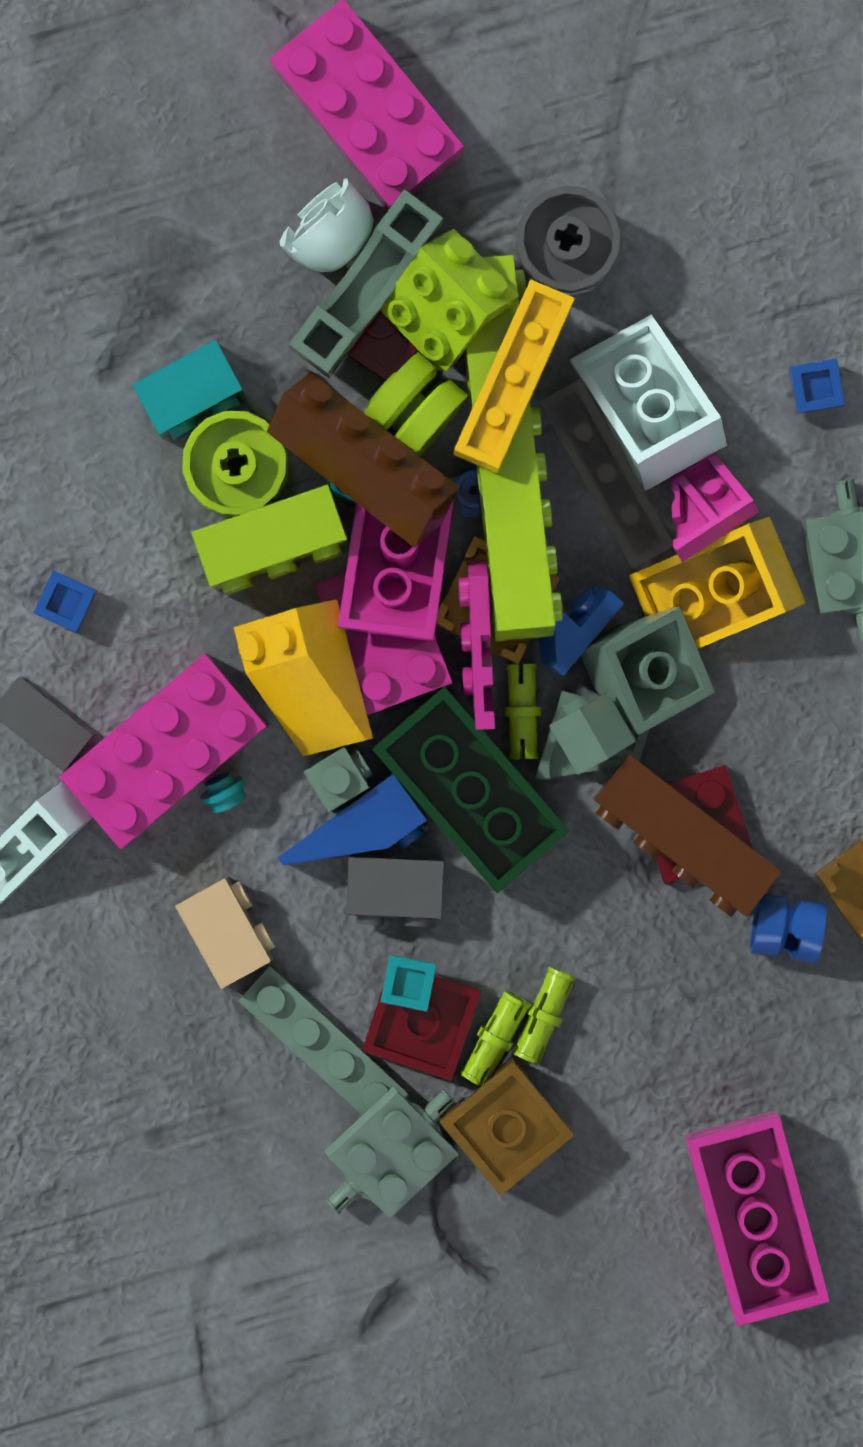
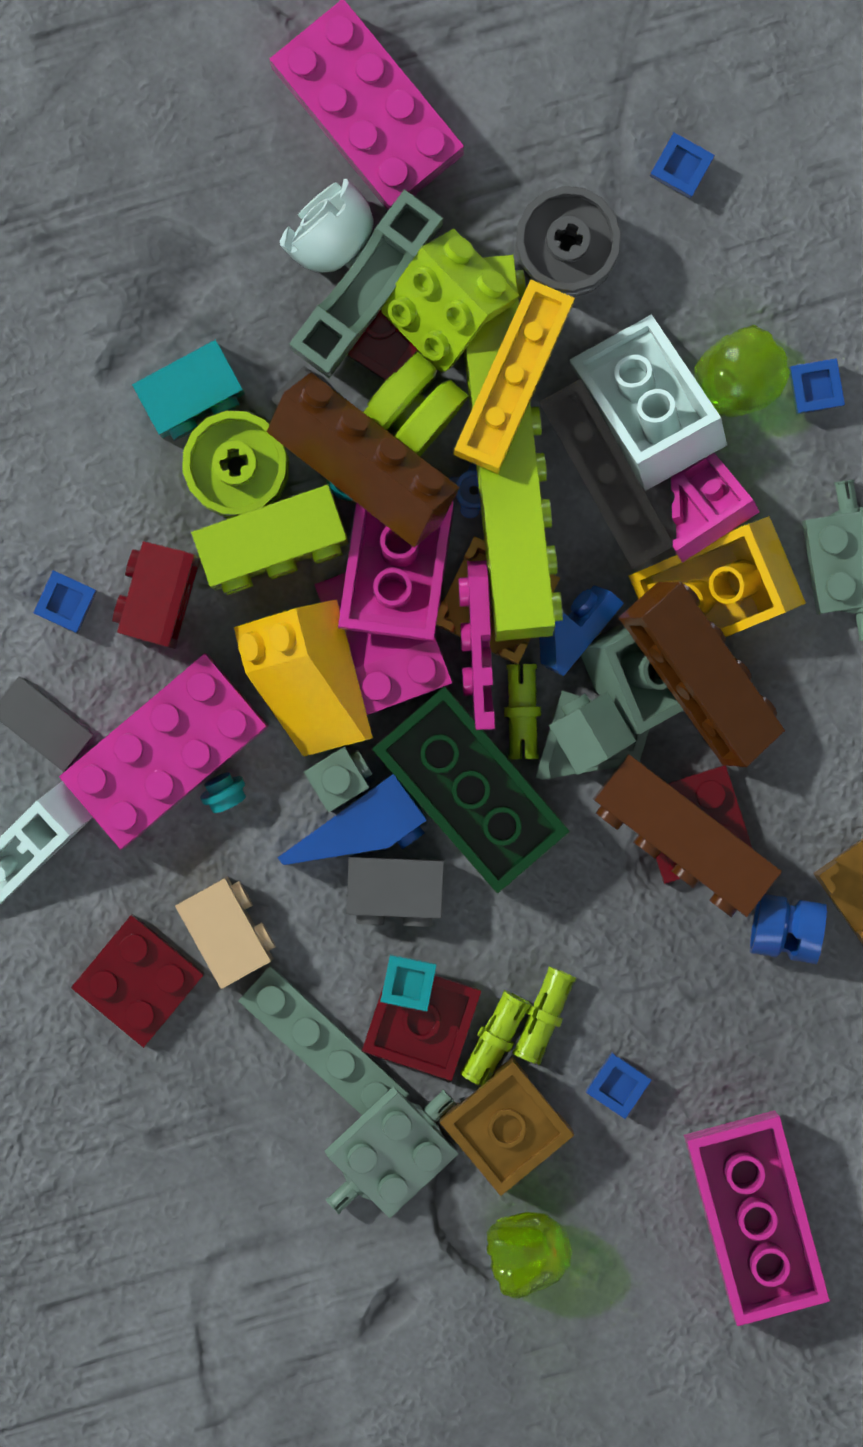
(137, 980): none -> dark red plate
(156, 594): none -> dark red slope
(528, 1253): none -> clear neon green hair
(618, 1085): none -> blue plate
(682, 165): none -> blue plate
(702, 673): none -> reddish brown brick
(743, 372): none -> clear neon green hair

